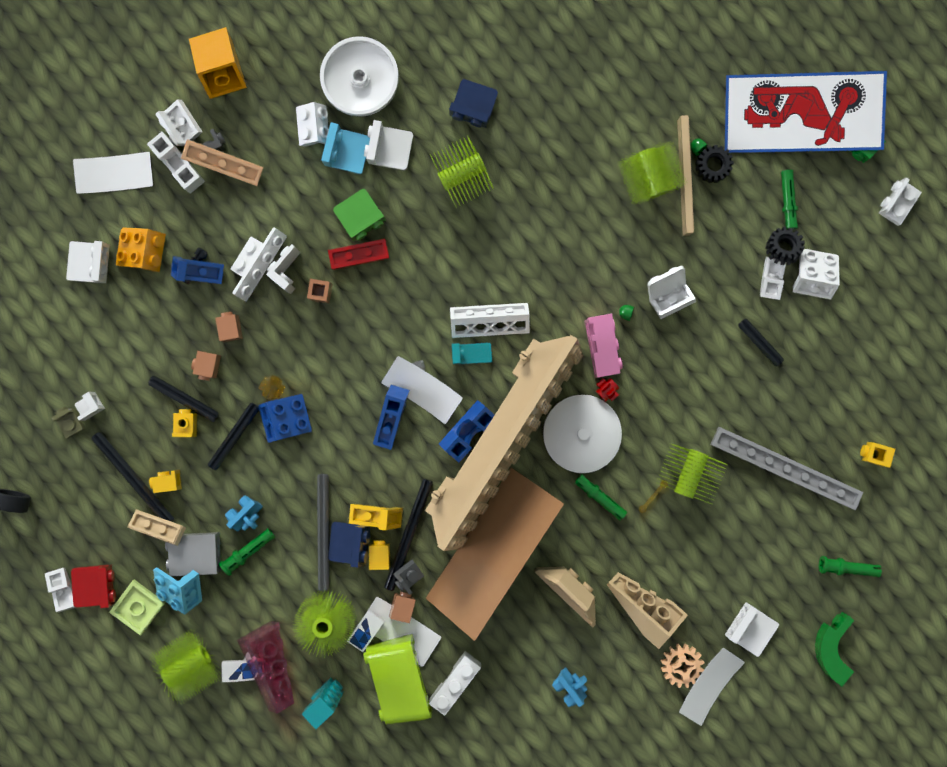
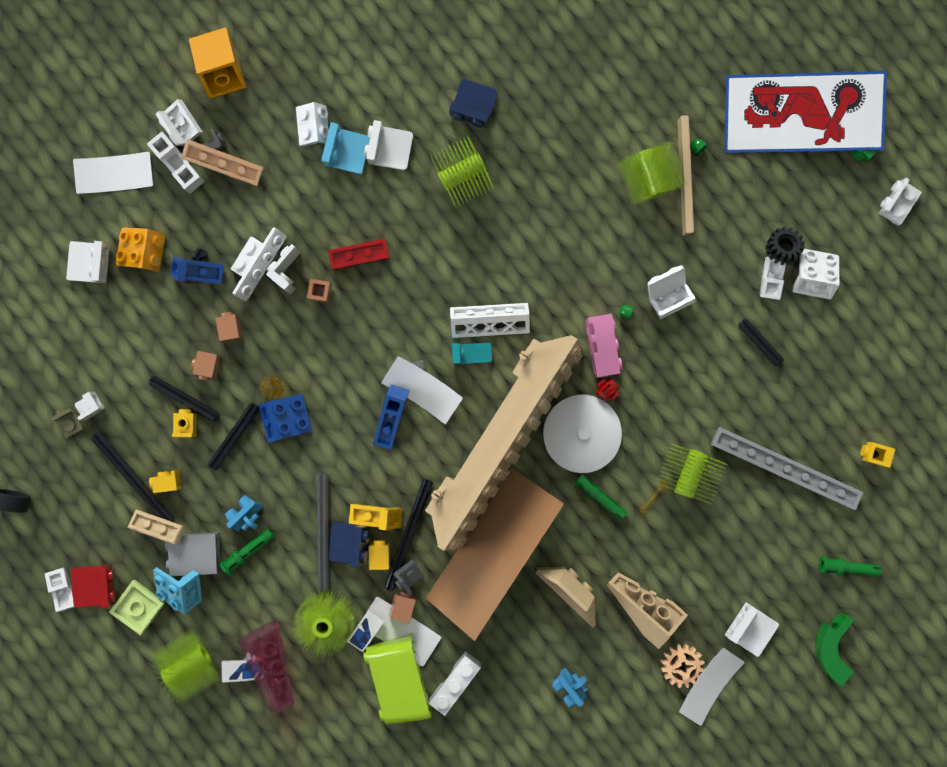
(324, 703): teal arch -> none
(359, 76): white dish -> none
(359, 215): bright green bracket -> none
(458, 439): blue arch -> none
(722, 155): black tyre -> none
(790, 208): green pin -> none

